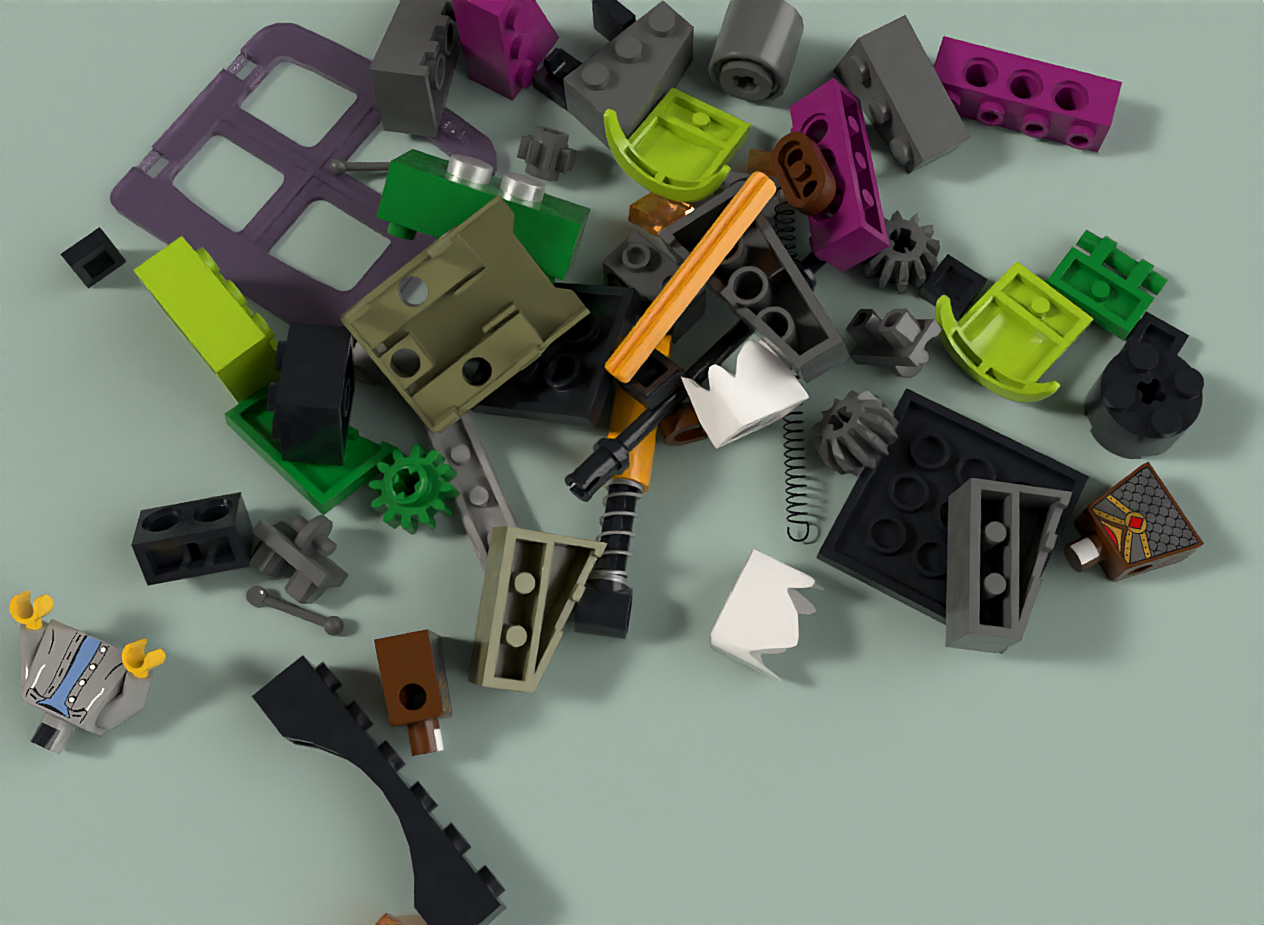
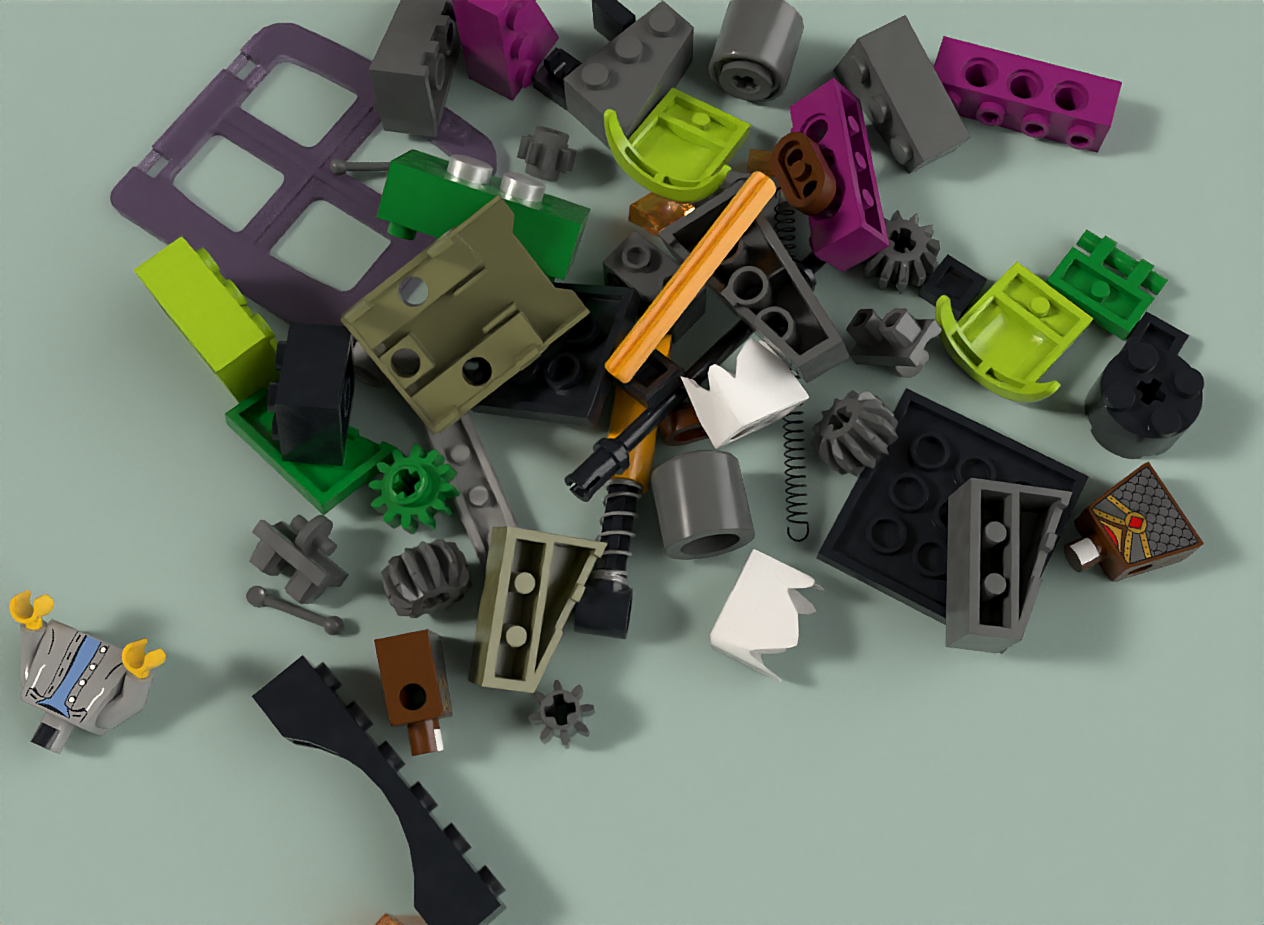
(93, 257): black tile -> none
(193, 538): black brick -> none
(426, 578): none -> dark grey gear
(549, 708): none -> dark grey gear
(701, 505): none -> dark grey piece

